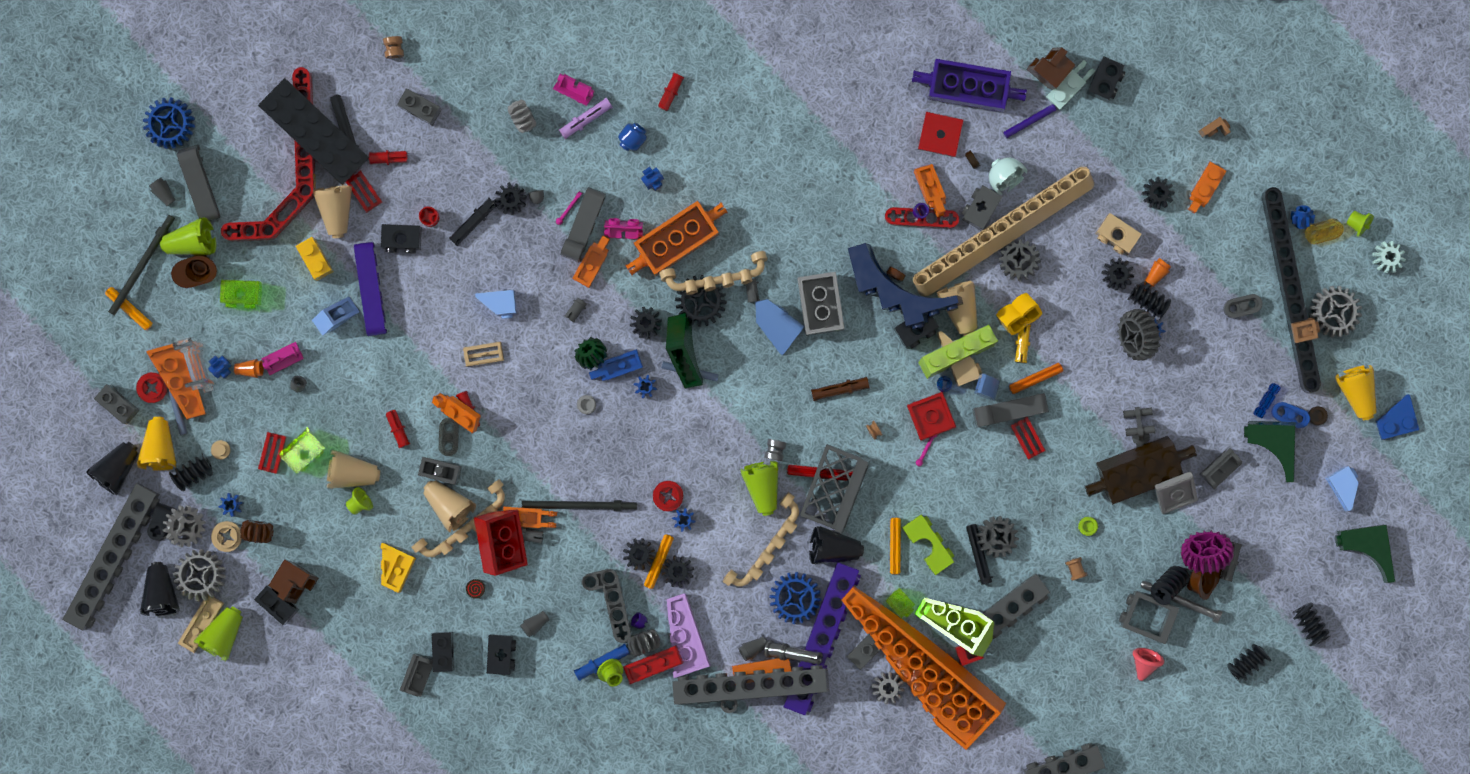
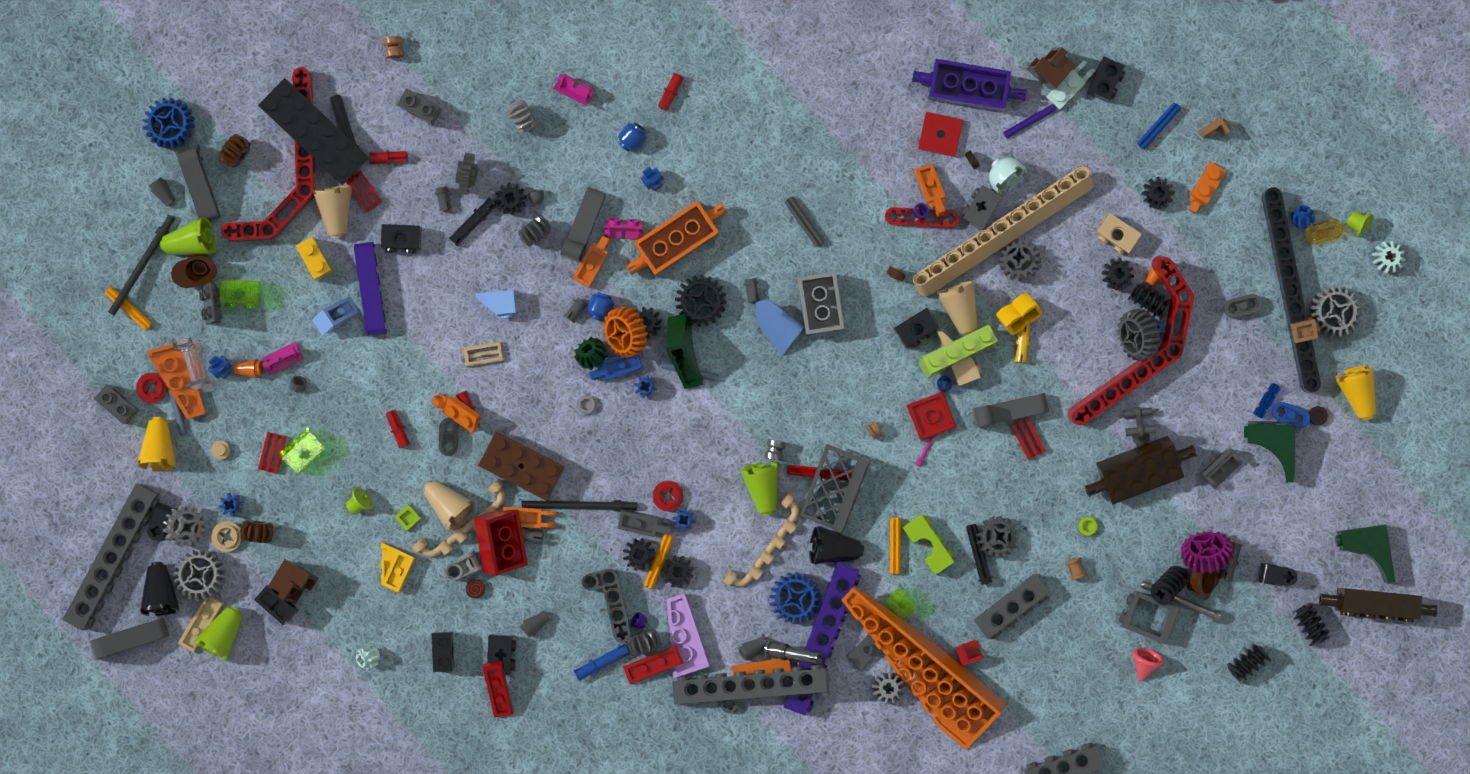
(114, 467): black cone -> none
(129, 638): none -> dark grey beam
(192, 473): black piece -> none
(207, 295): none -> dark grey hinge
(234, 150): none -> reddish brown gear
(350, 471): tan cone -> none
(368, 657): none -> light aqua gear
(407, 517): none -> lime tile
(417, 675): dark grey hinge -> none
(428, 213): red wheel -> none
(439, 470): dark grey brick -> none
(443, 198): none -> dark grey pin
(464, 566): none -> light grey piece
(466, 173): none -> dark grey gear
(498, 689): none -> red tile
(534, 230): none -> dark grey gear
(539, 472): none -> reddish brown piece
(559, 221): dark pink hinge -> none
(566, 131): lavender pin -> none
(600, 305): none -> blue head
(611, 672): lime piece -> none
(625, 332): none -> orange gear
(643, 523): none -> dark grey hinge
(709, 283): tan bar -> none
(804, 221): none -> dark grey axle
(840, 388): reddish brown pin -> none
(871, 277): dark blue arch -> none
(960, 624): lime wedge -> none
(987, 387): medium blue slope -> none
(1036, 378): orange axle -> none
(1159, 125): none -> blue axle
(1163, 351): none -> red beam
(1176, 492): light grey tile -> none
(1274, 575): none -> black piece
(1344, 486): light blue slope -> none
(1375, 603): none -> dark brown brick
(1398, 420): blue wing -> none

